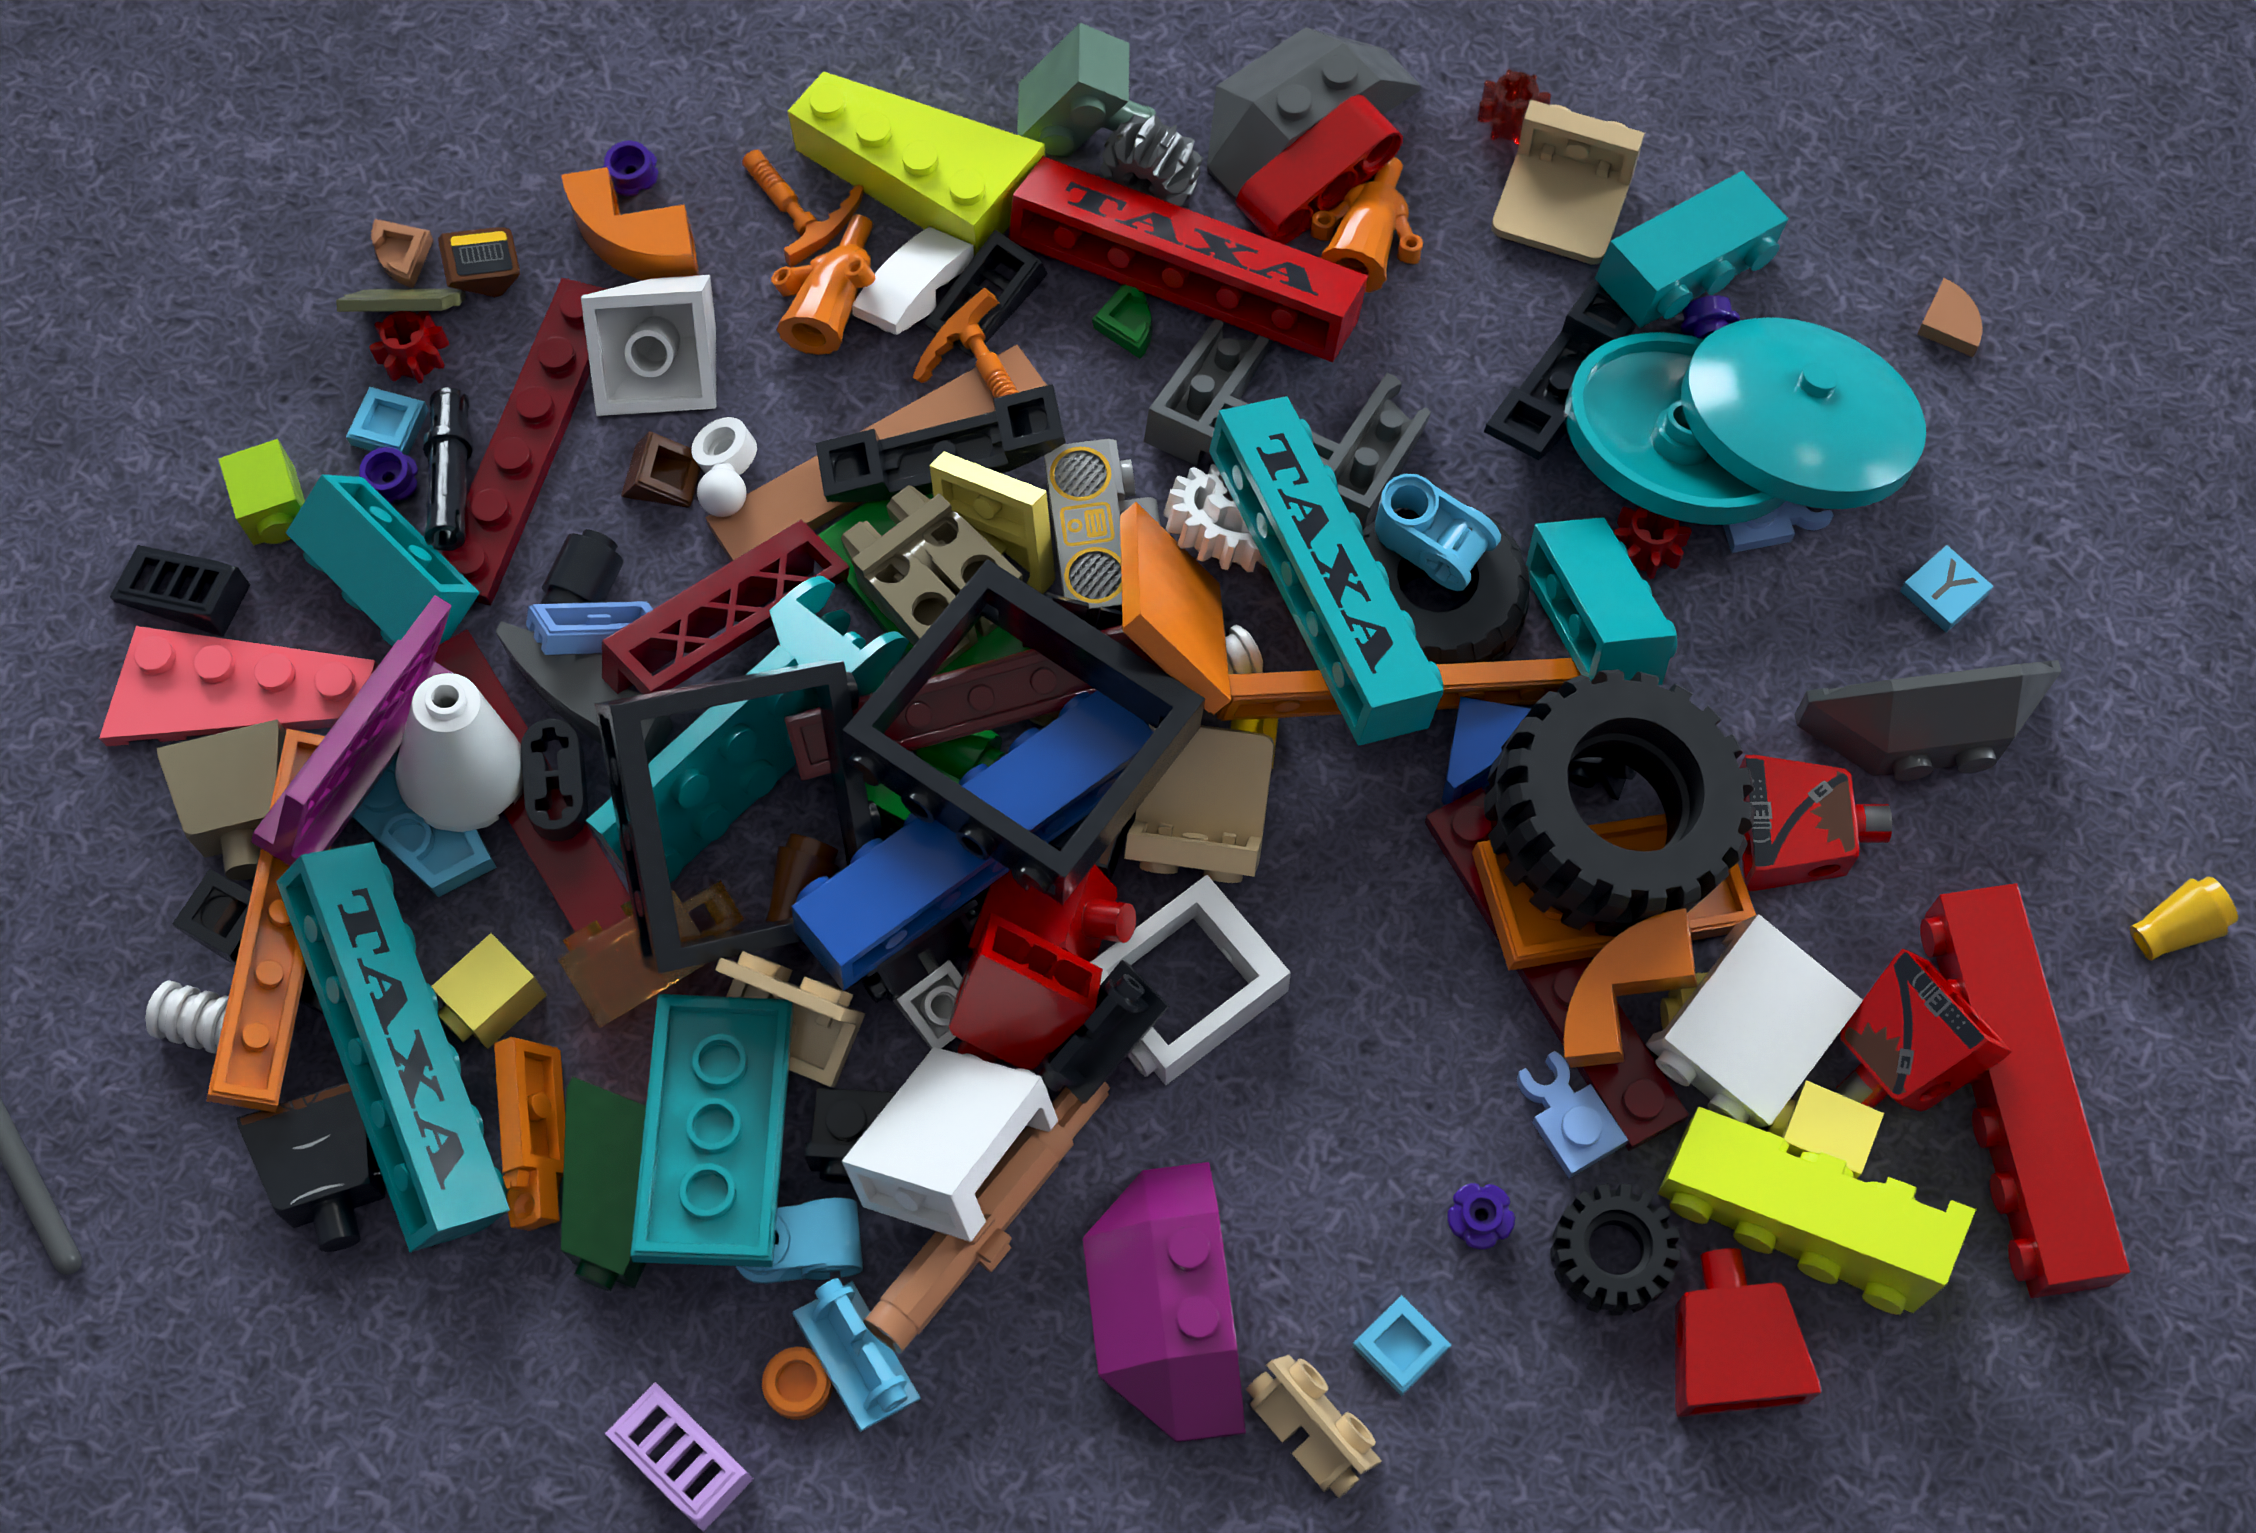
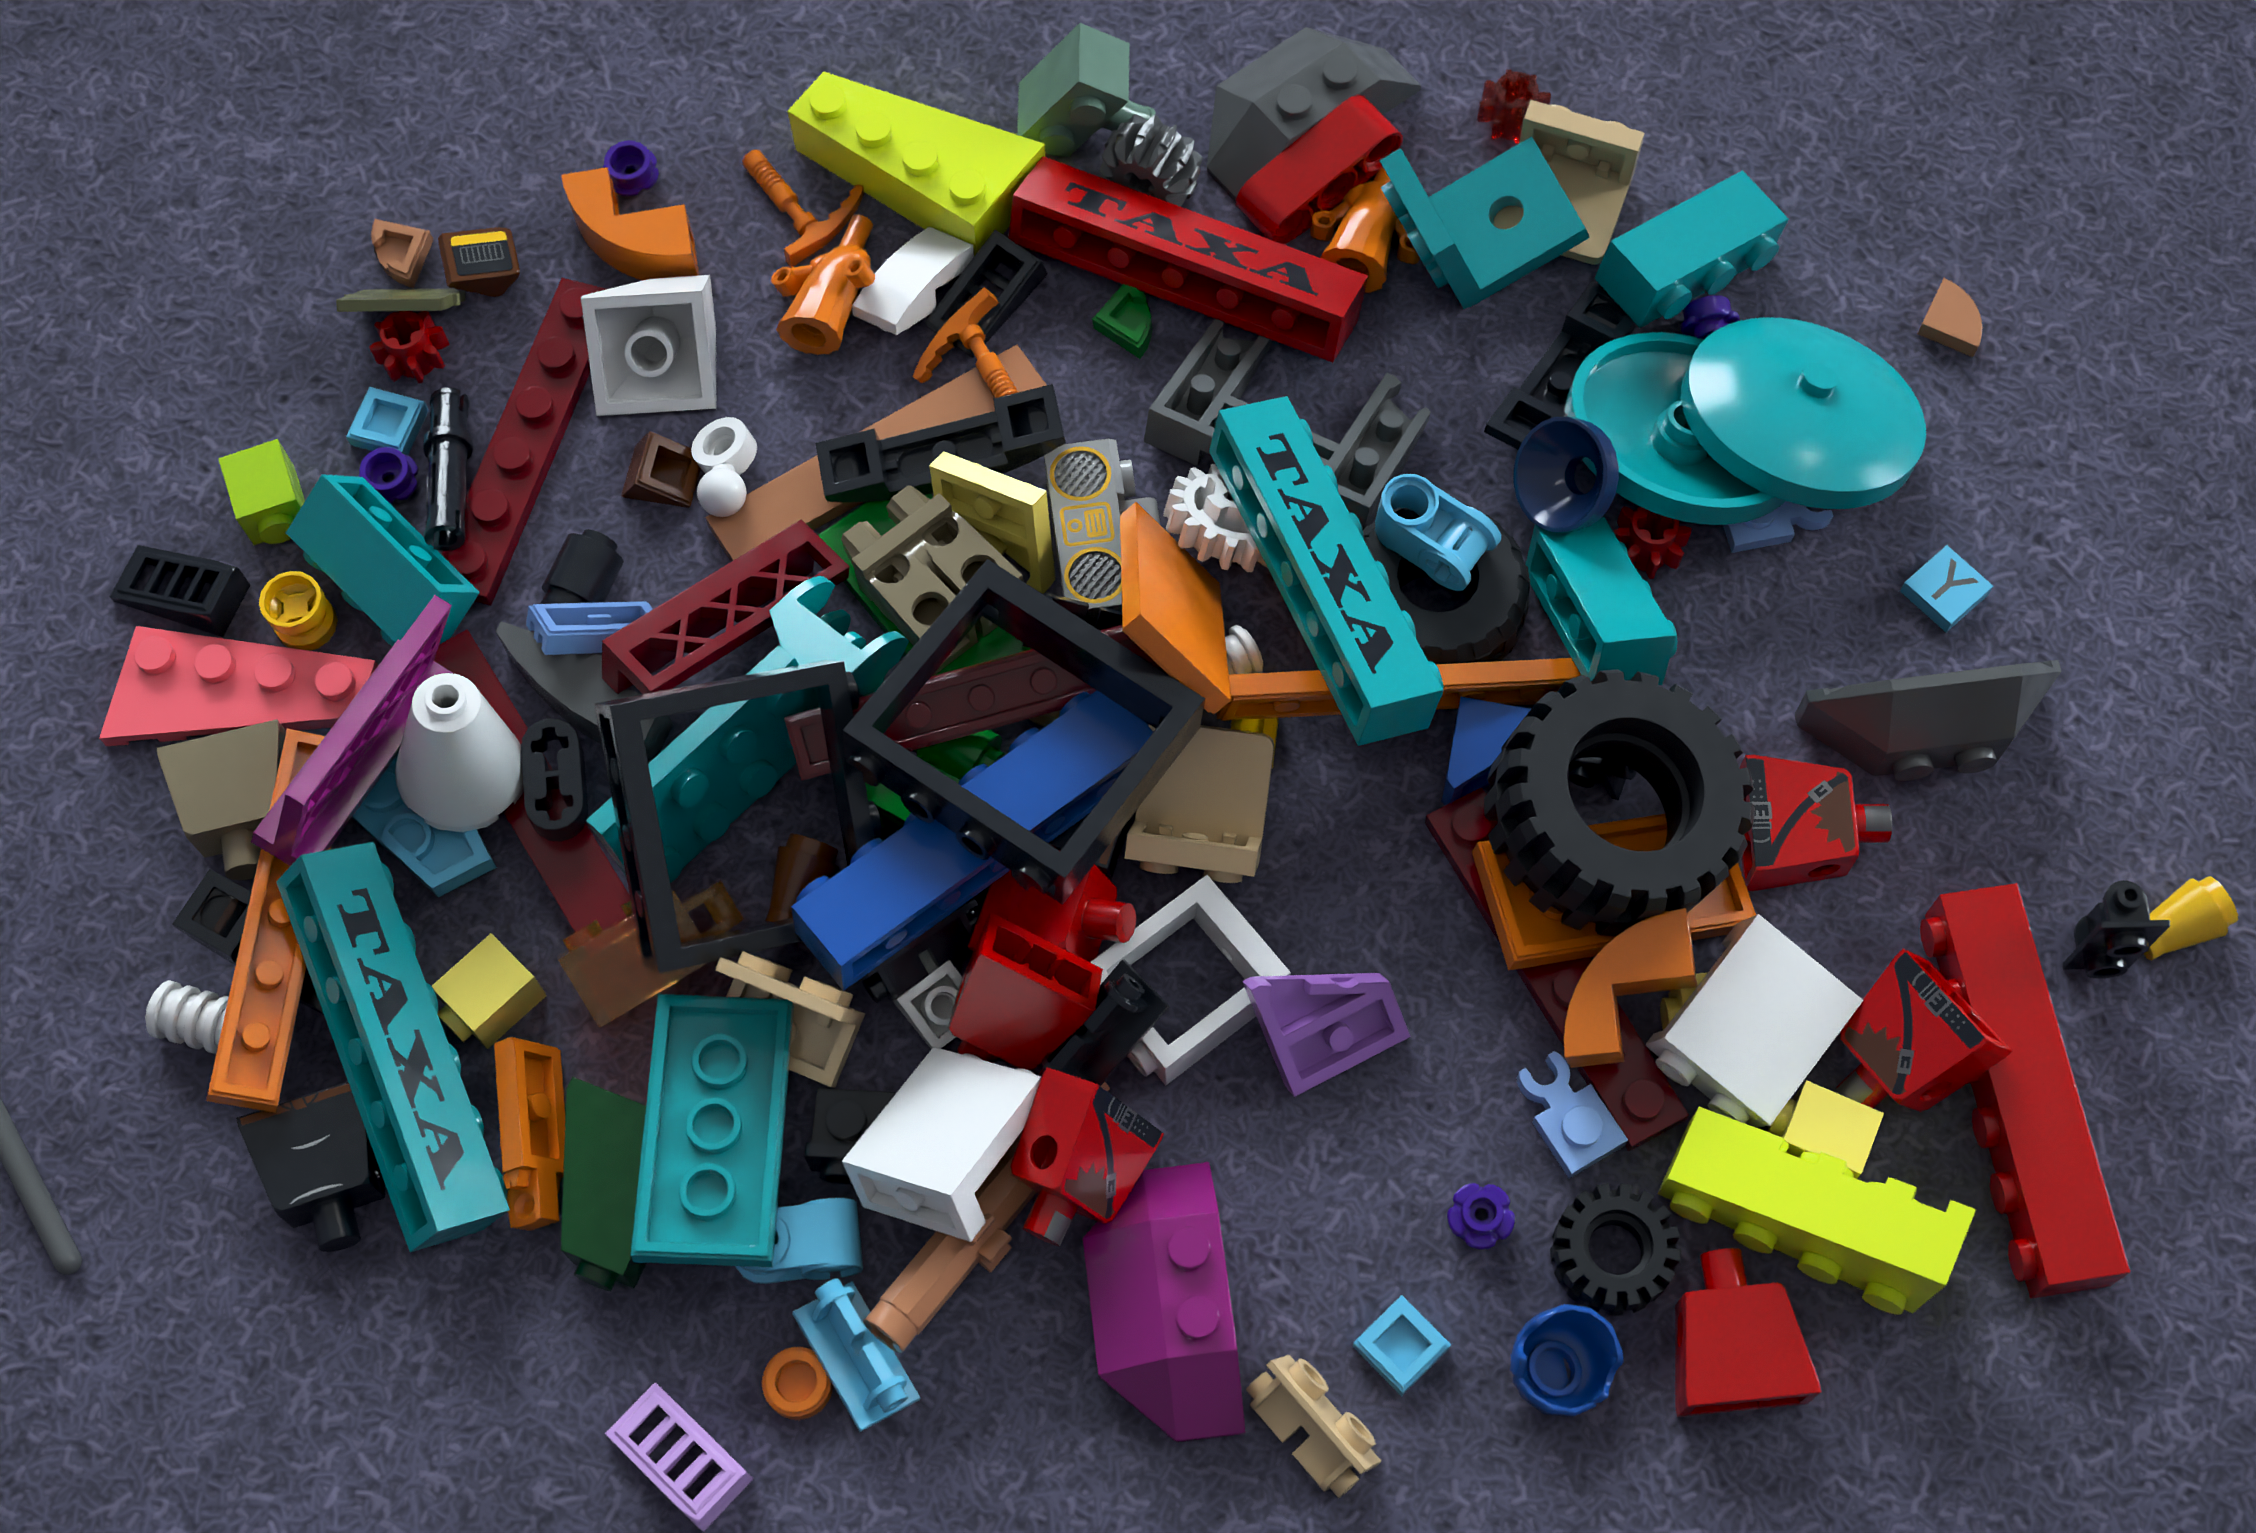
(298, 610): none -> yellow wheel
(1079, 1154): none -> red torso
(1324, 1023): none -> medium lavender wing
(1456, 226): none -> teal bracket
(1546, 474): none -> dark blue piece
(1585, 1343): none -> blue hair
(2115, 933): none -> black hinge

